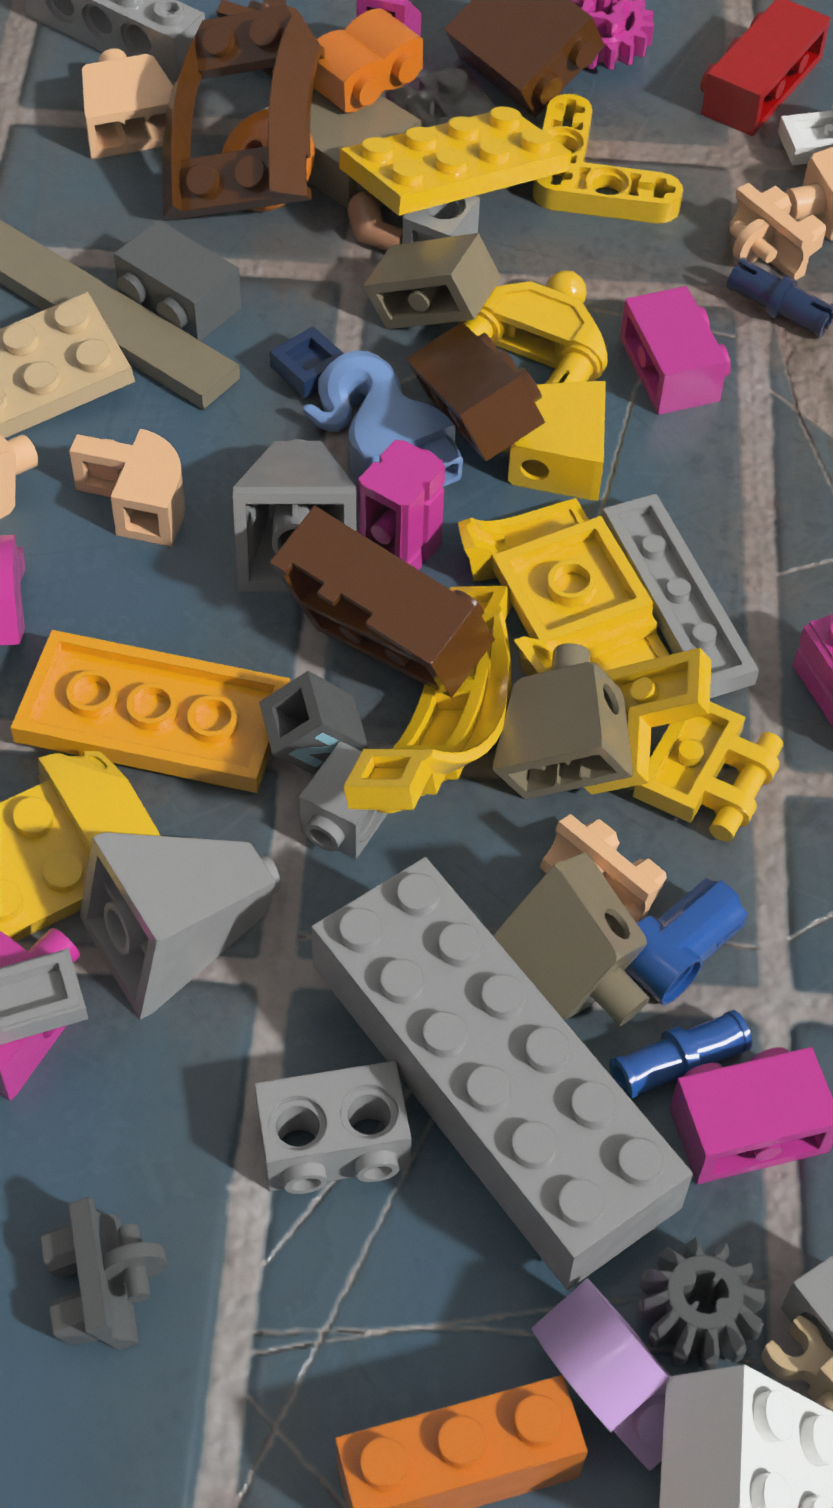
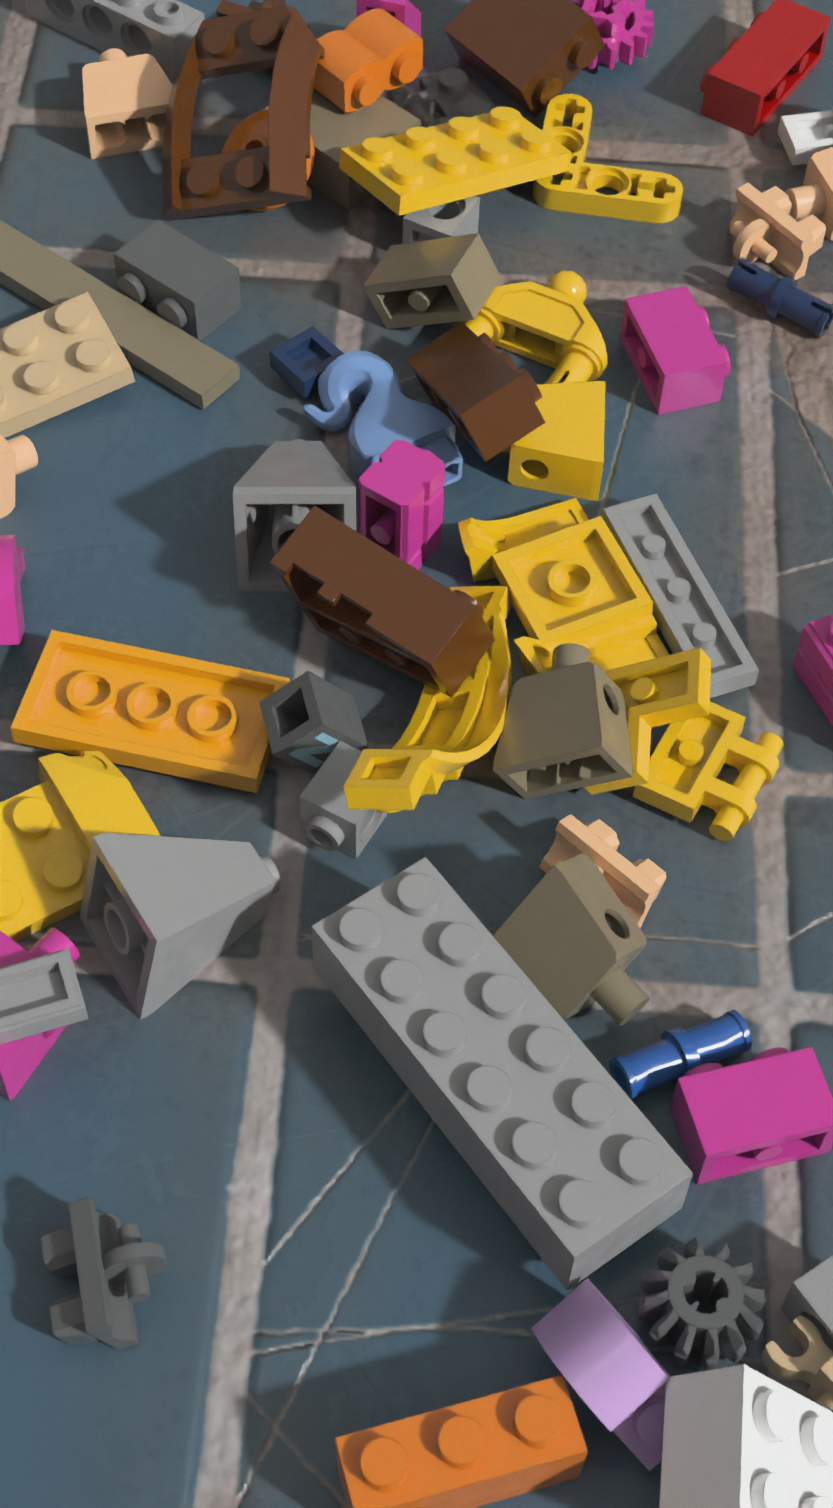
(140, 480): light nougat brick -> none
(328, 1108): light grey brick -> none
(368, 222): nougat arm -> none
(685, 939): blue piece -> none

